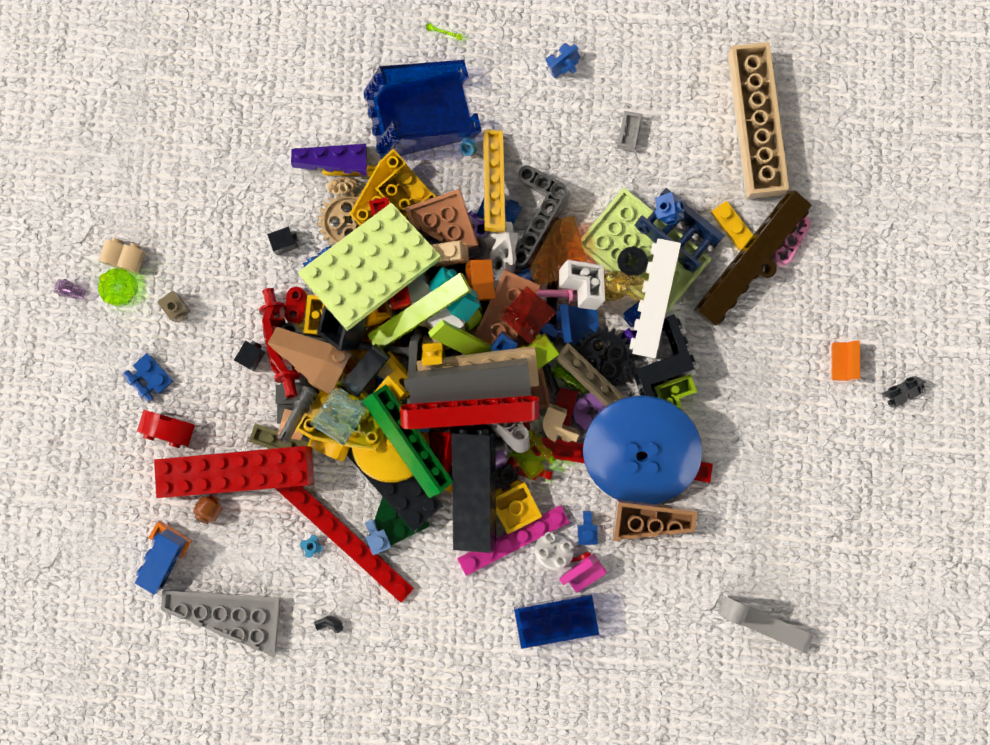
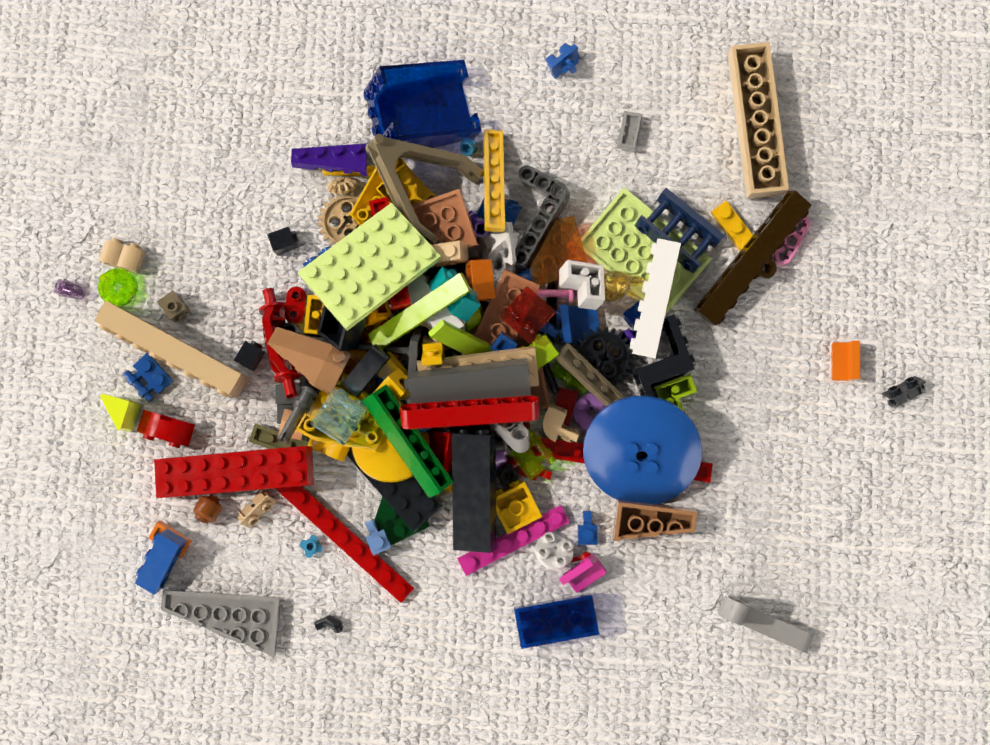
(122, 411): none -> neon yellow slope
(167, 347): none -> tan brick
(250, 515): none -> tan hinge
(385, 153): none -> dark tan piece
(429, 27): clear neon green hinge -> none
(635, 253): black gear -> none
(669, 208): blue brick -> none

